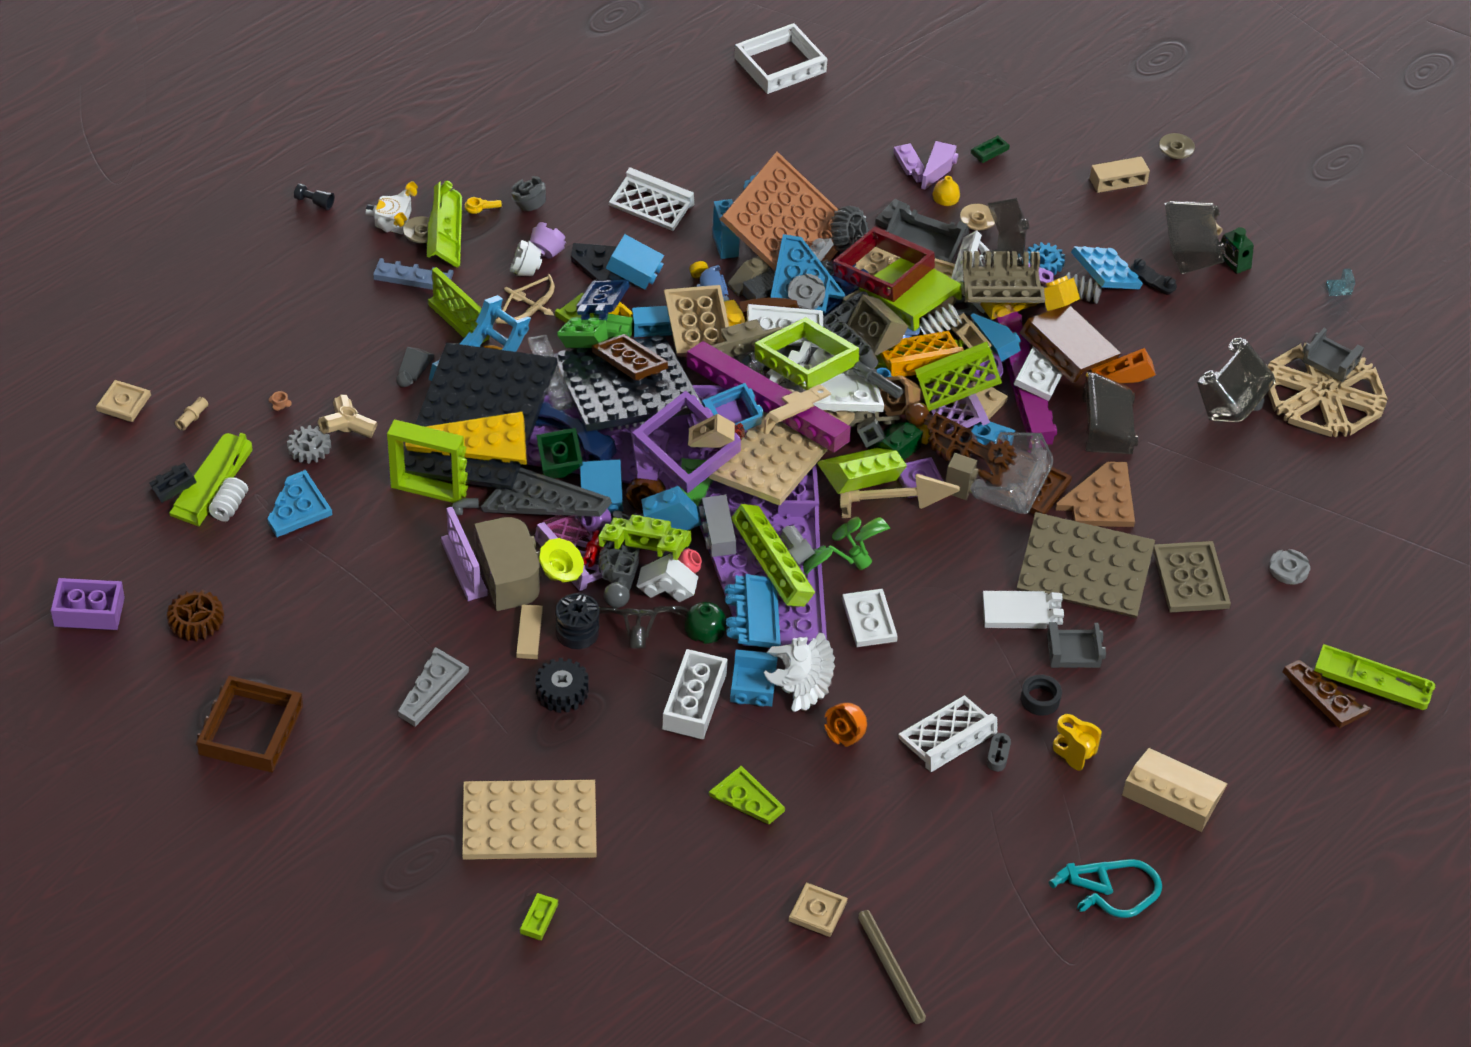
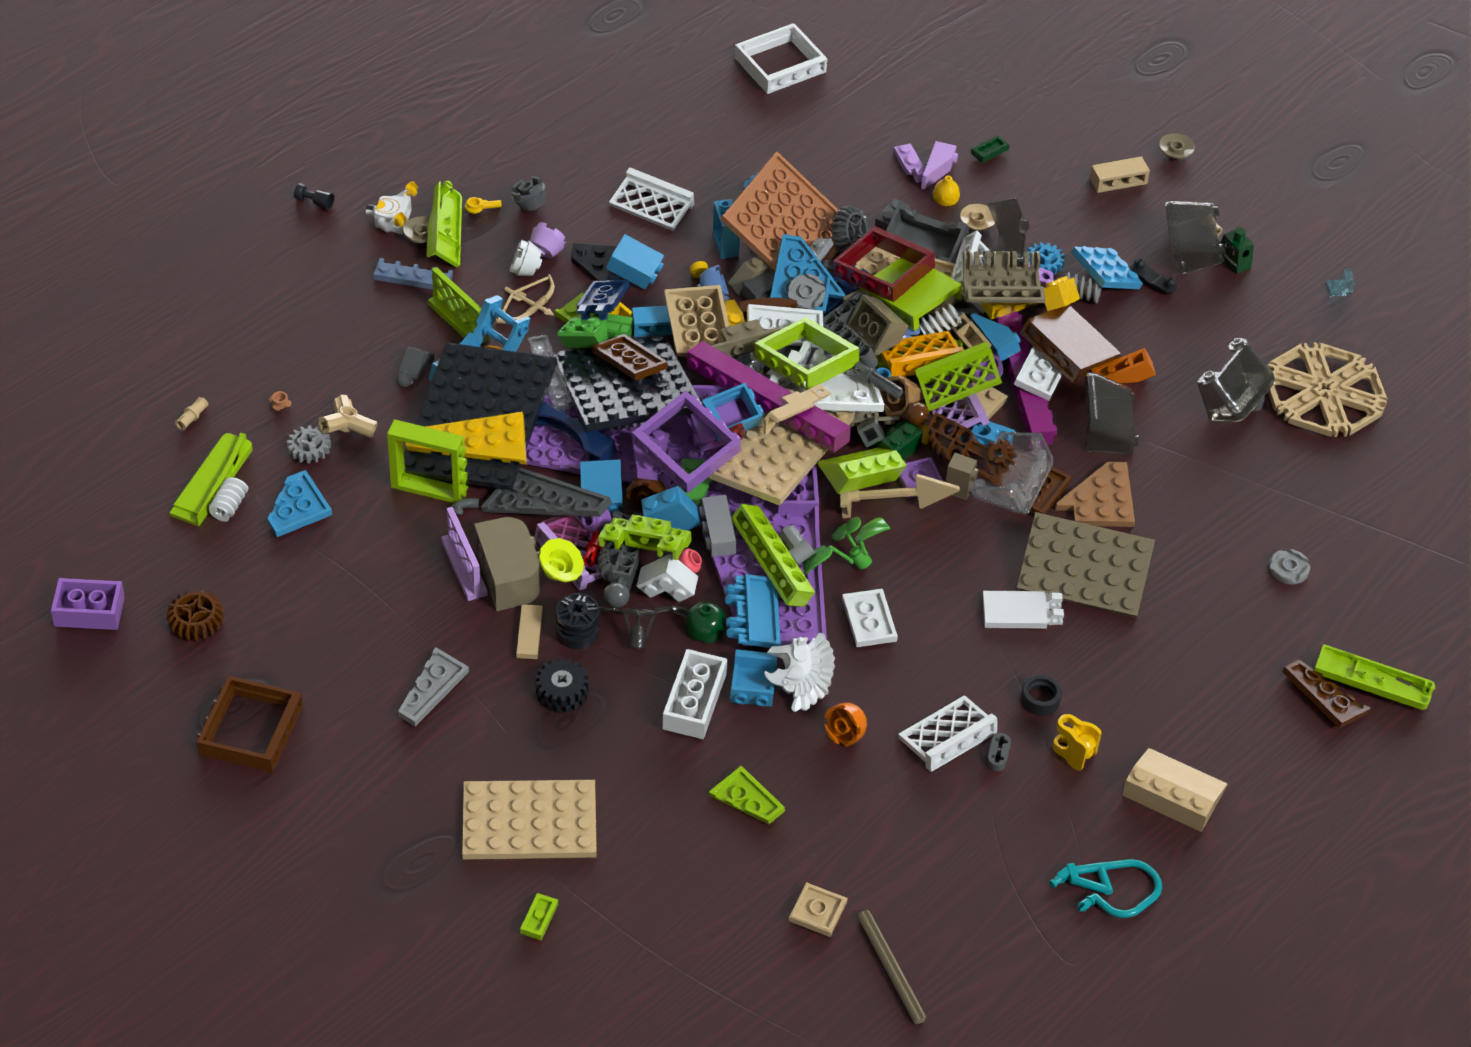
(123, 400): tan plate -> none
(172, 482): black plate -> none
(559, 453): dark green slope -> none
(712, 432): tan slope -> none
(1075, 647): dark grey panel -> none
(1191, 576): dark tan plate -> none
(1331, 357): dark grey panel -> none

